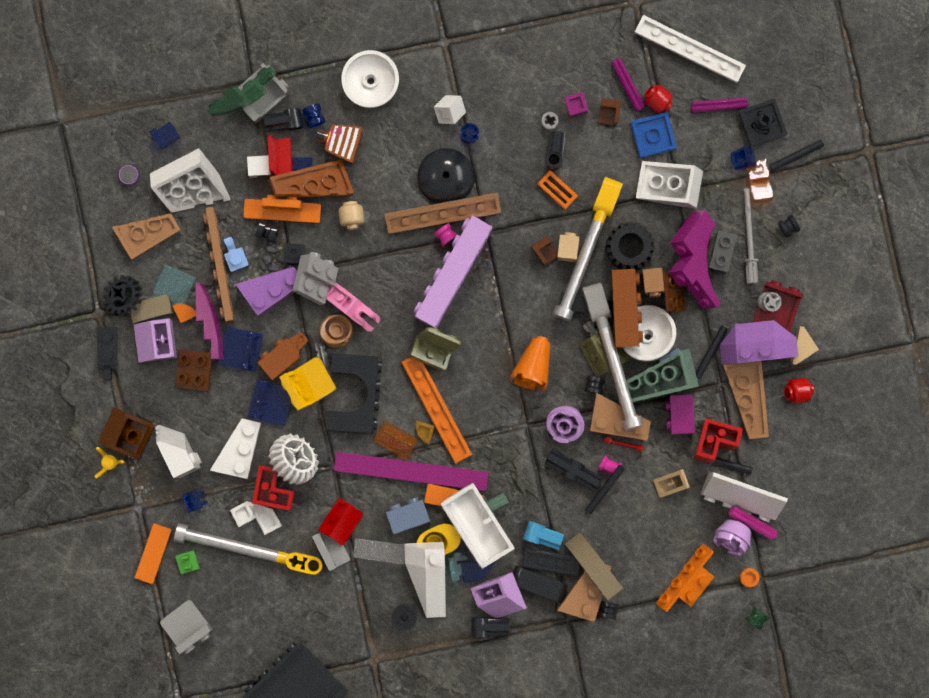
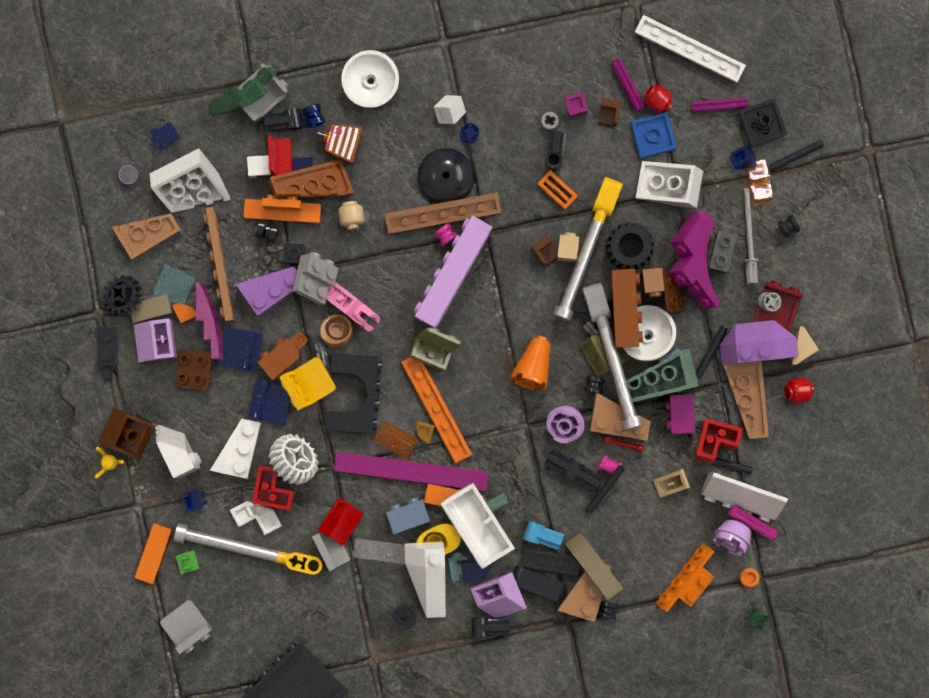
(235, 257): light blue plate -> none

